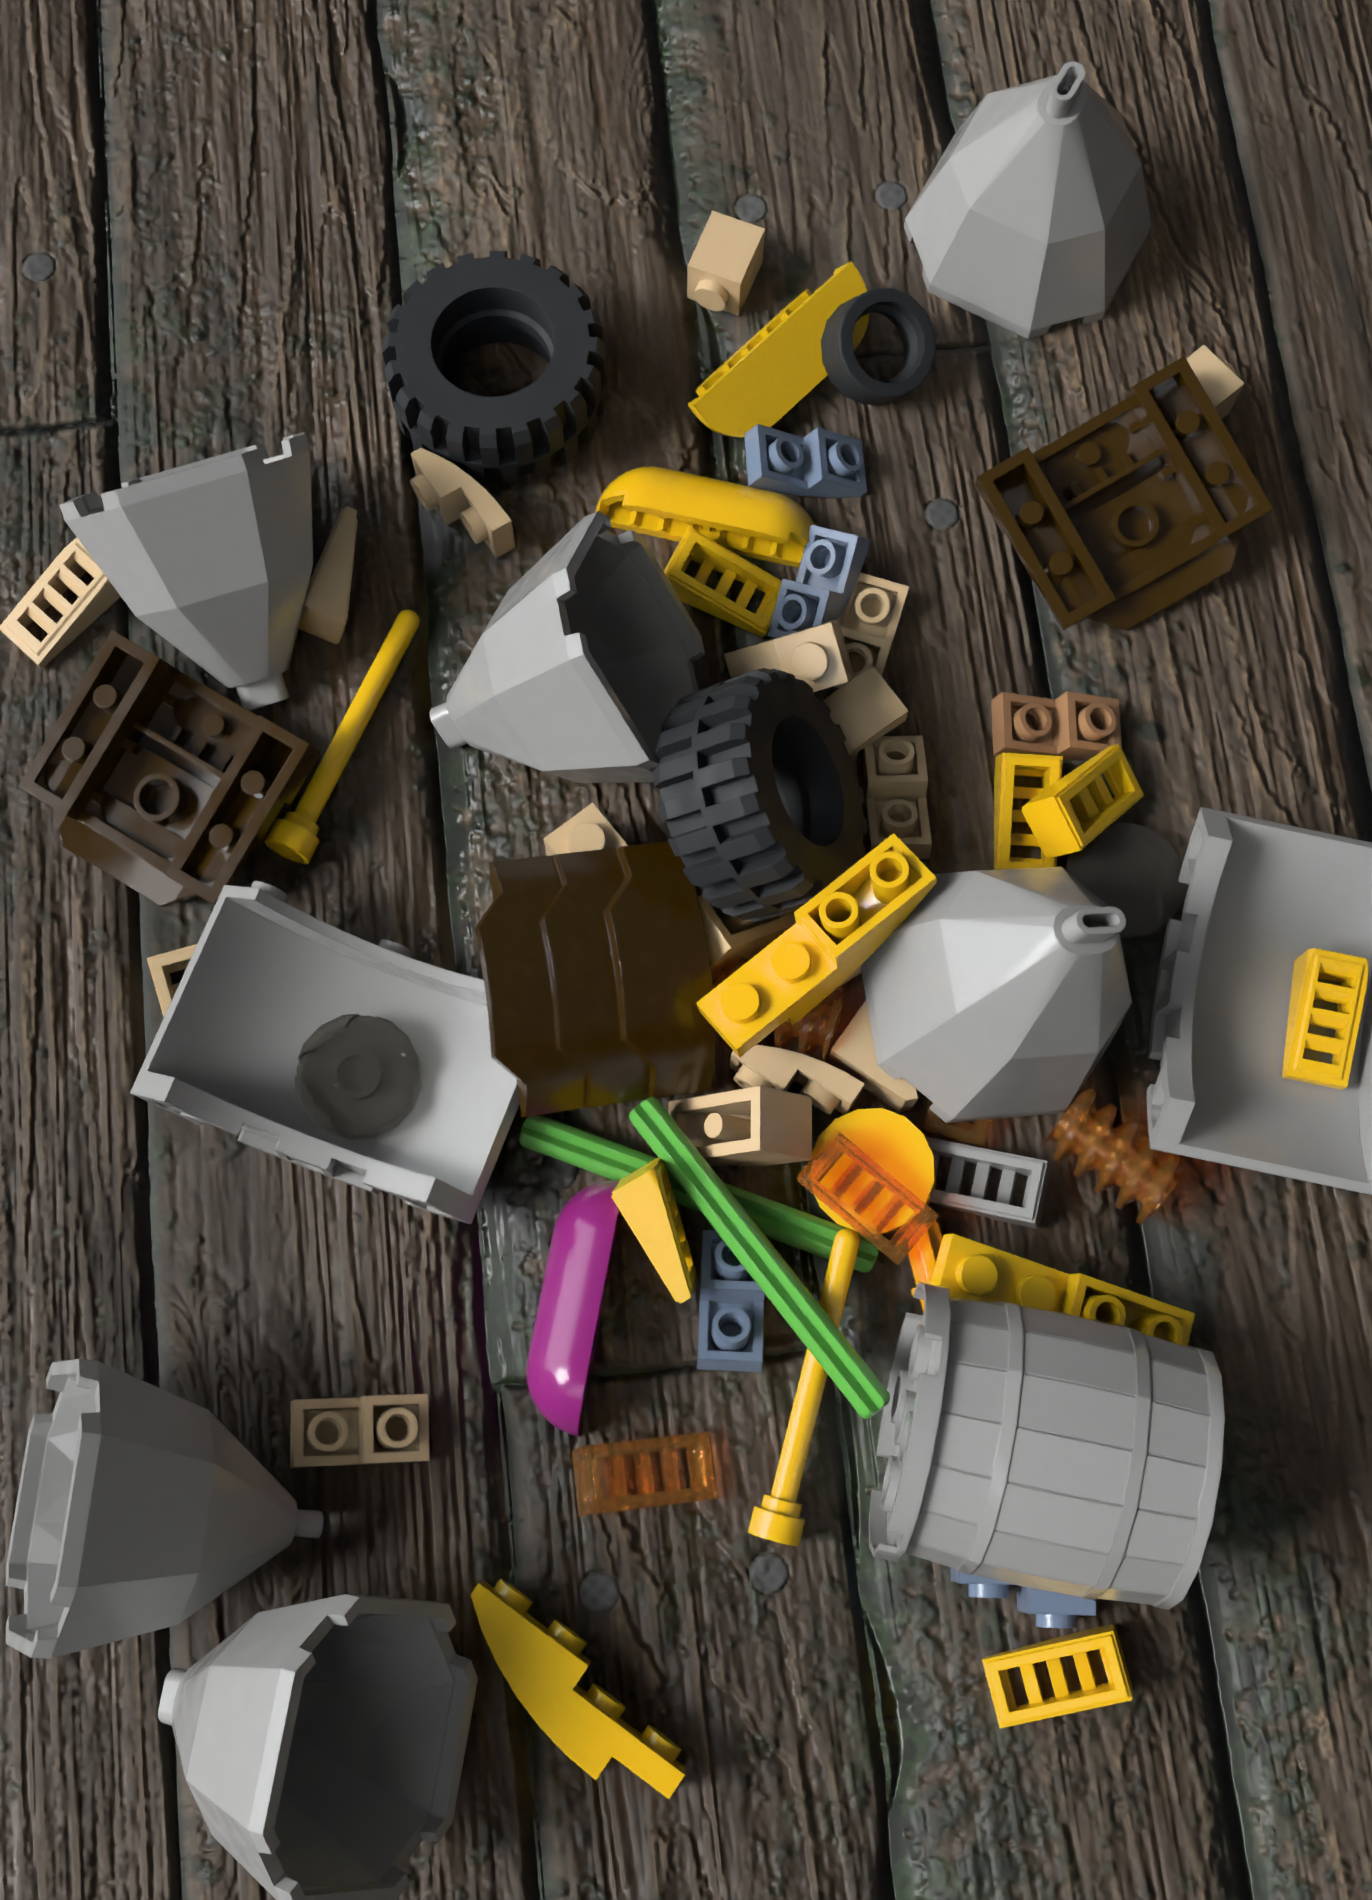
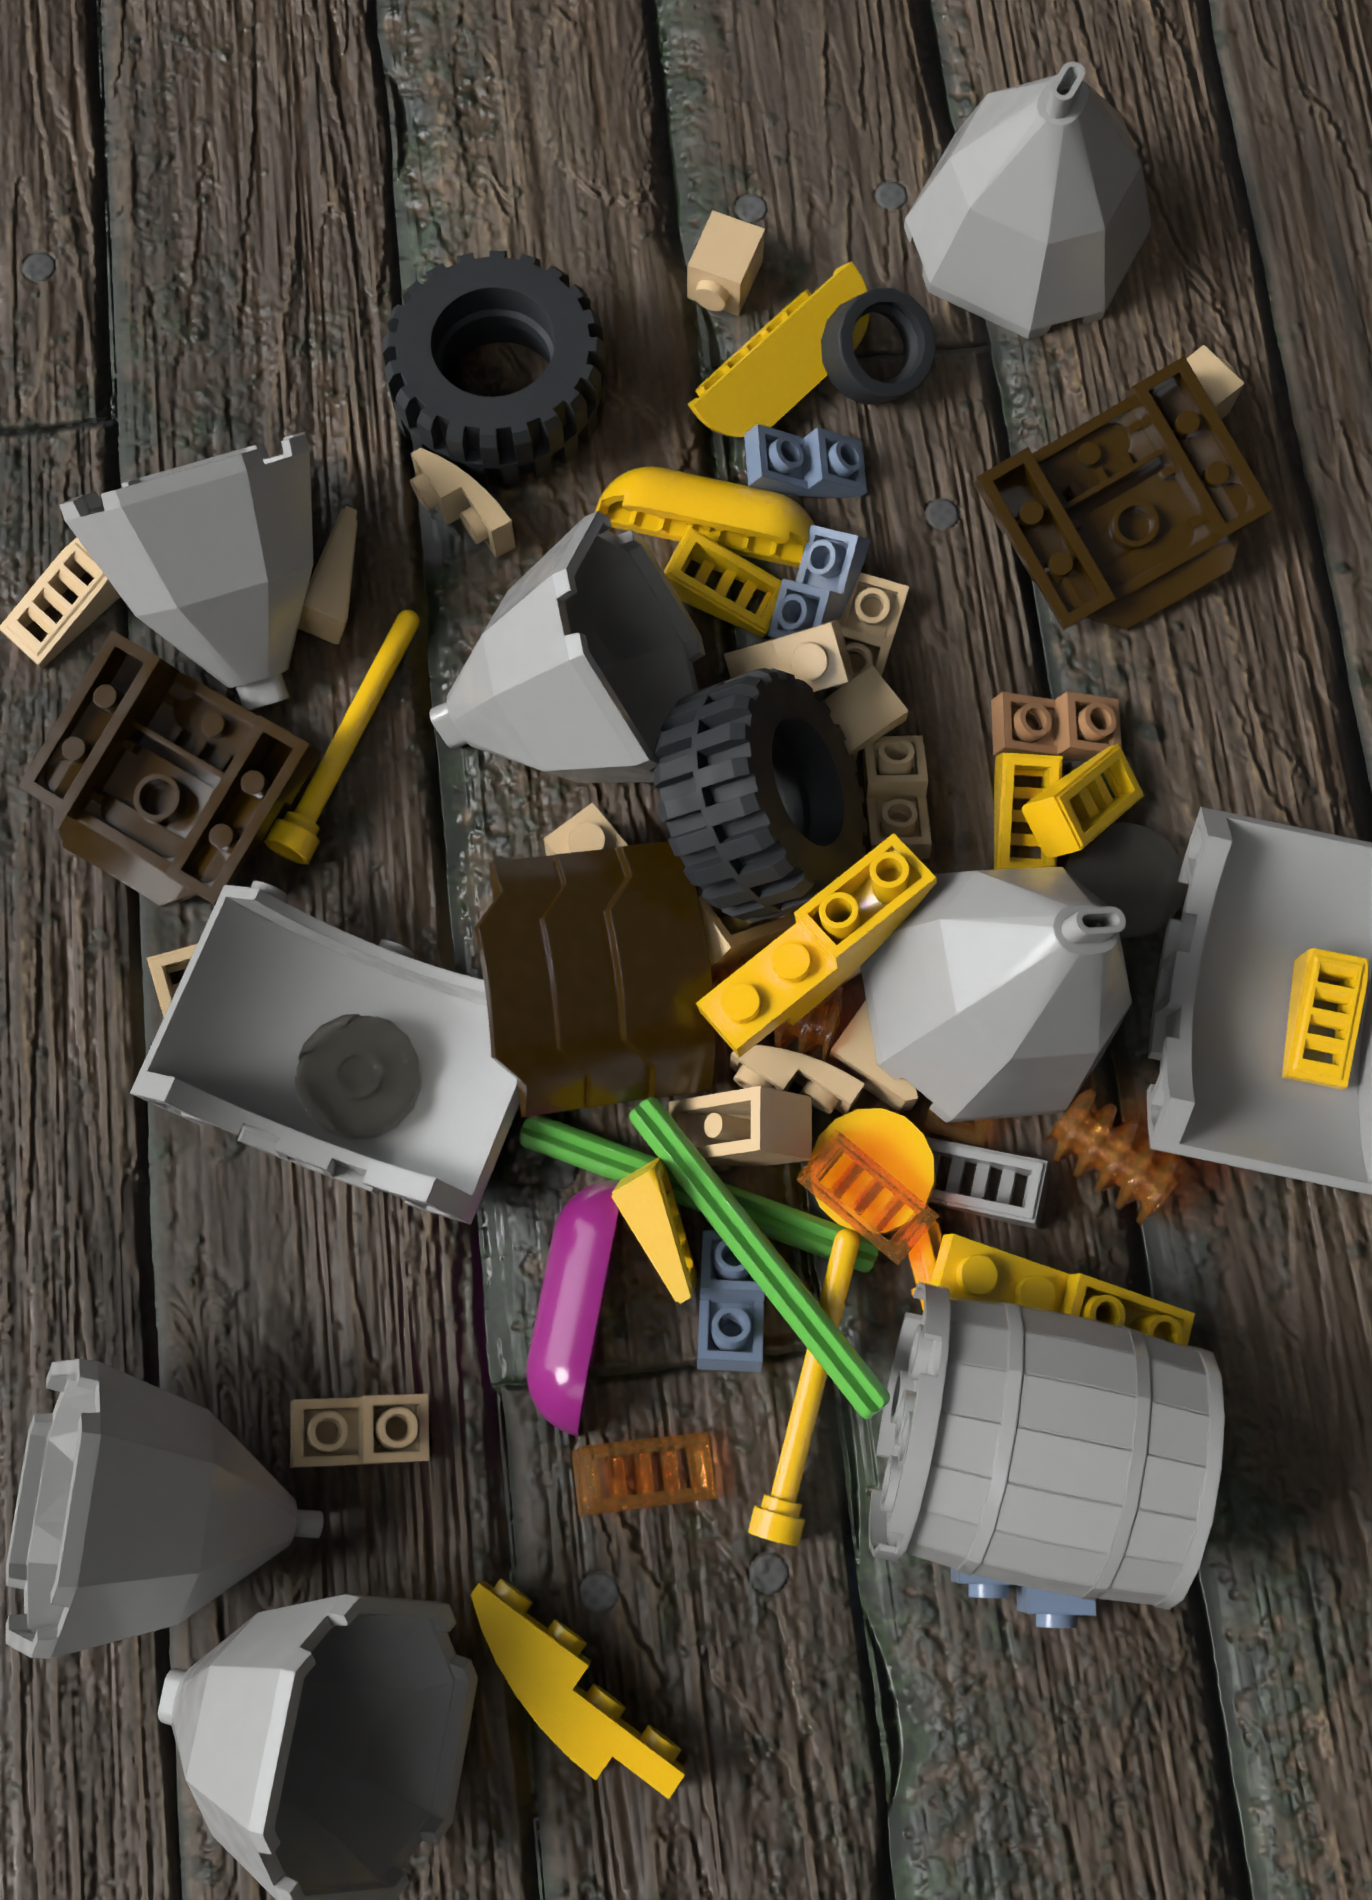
(1091, 1696): yellow slope -> none

